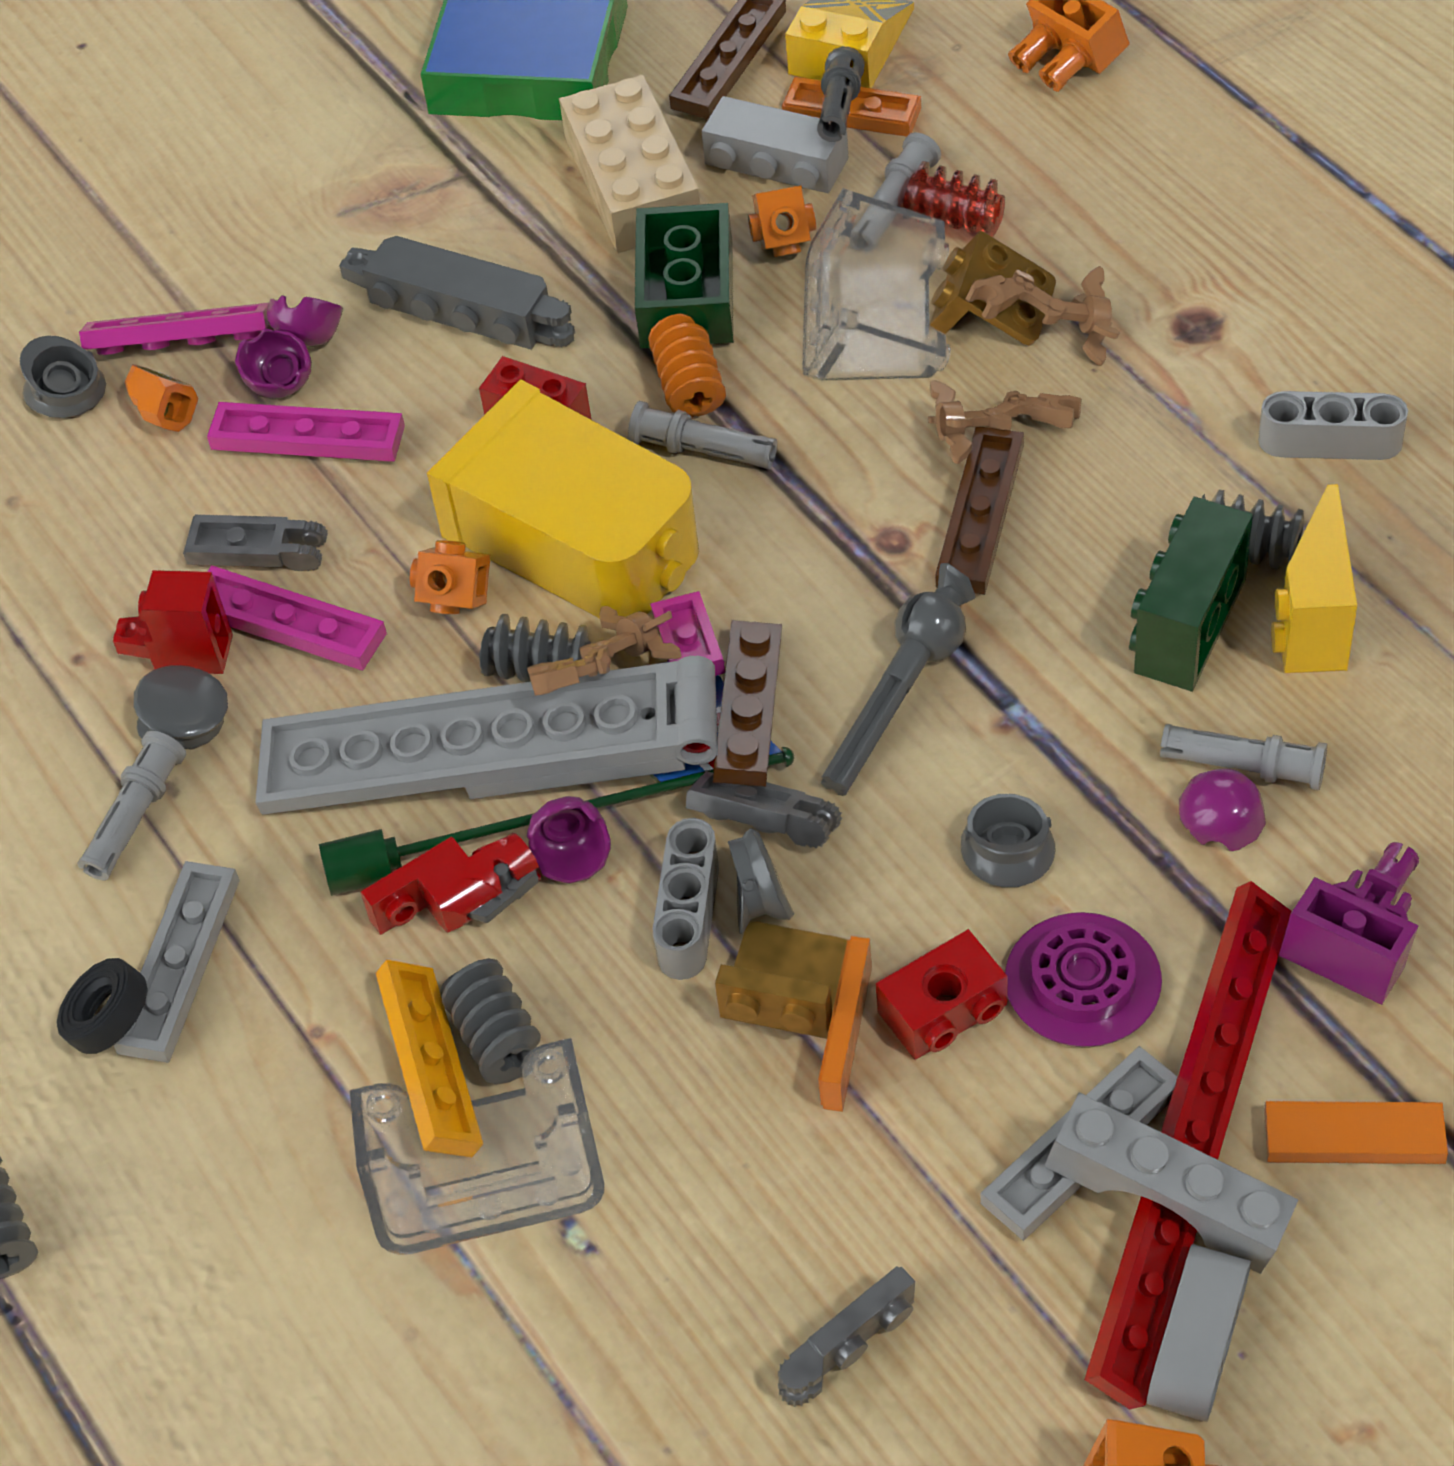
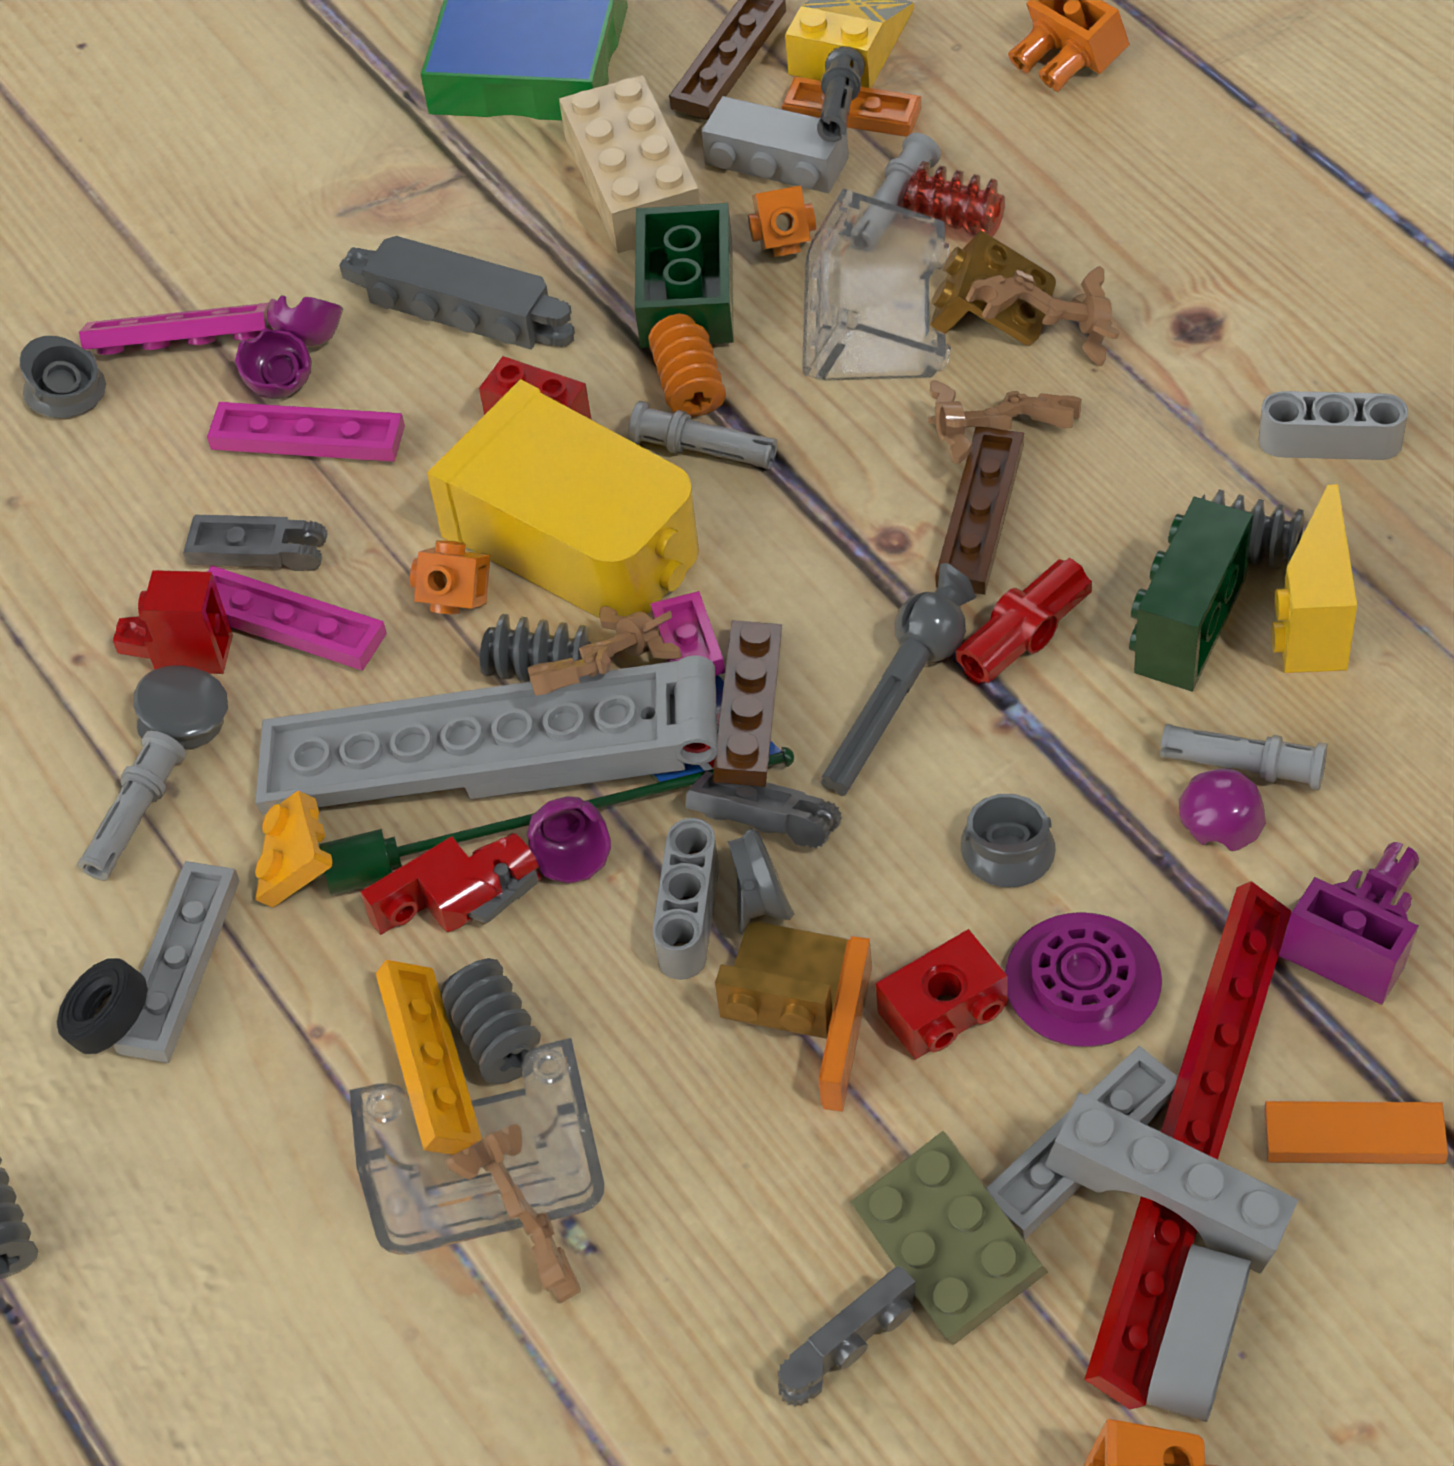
(161, 398): orange rock -> none
(290, 849): none -> light orange wing
(489, 1154): none -> medium nougat piece
(949, 1237): none -> olive plate
(1024, 620): none -> red piece

